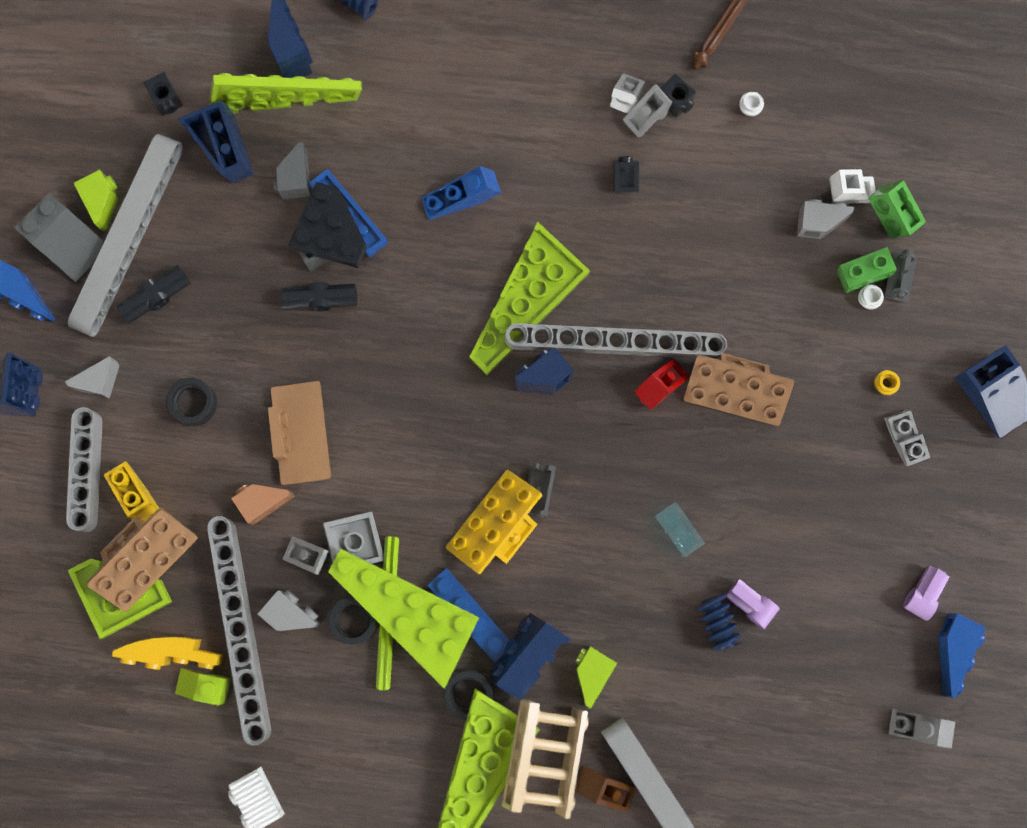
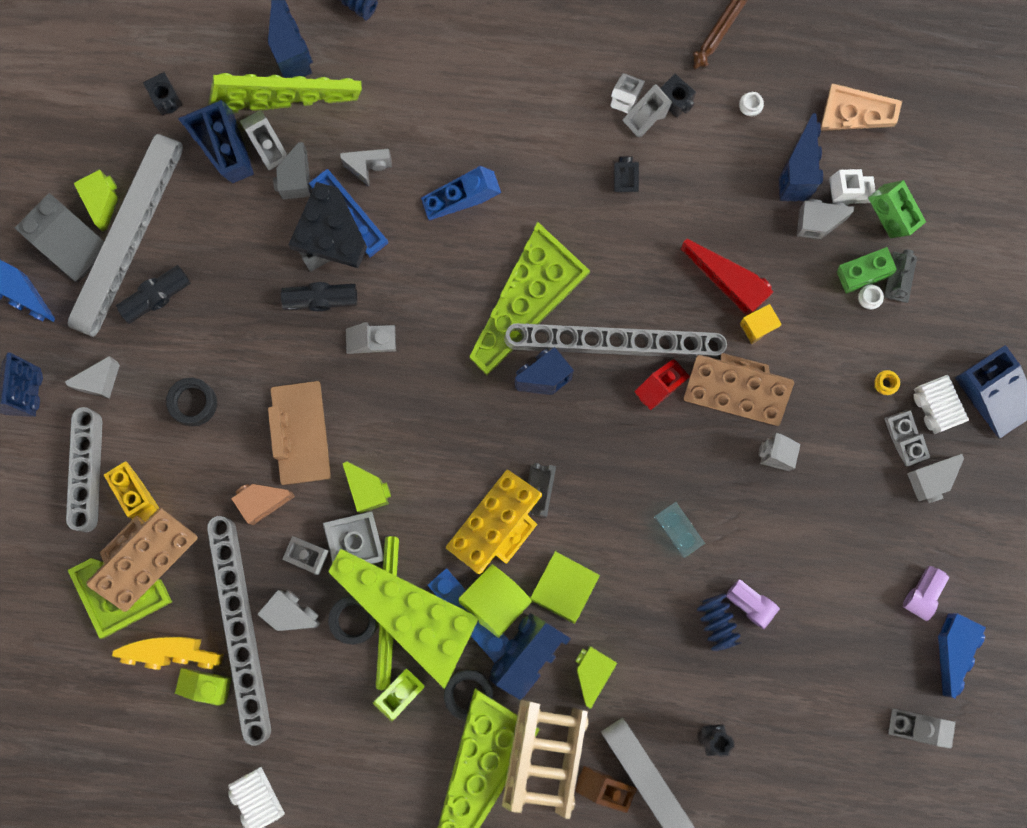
(264, 139): none -> light grey slope
(361, 161): none -> light grey slope
(366, 488): none -> lime slope
(370, 339): none -> light grey slope
(398, 695): none -> lime slope
(495, 600): none -> lime slope
(564, 587): none -> lime slope
(715, 740): none -> black piece
(737, 283): none -> red slope
(760, 323): none -> yellow panel
(779, 452): none -> light grey slope
(802, 172): none -> dark blue slope
(858, 109): none -> light nougat wing
(935, 479): none -> light grey slope
(940, 404): none -> white brick

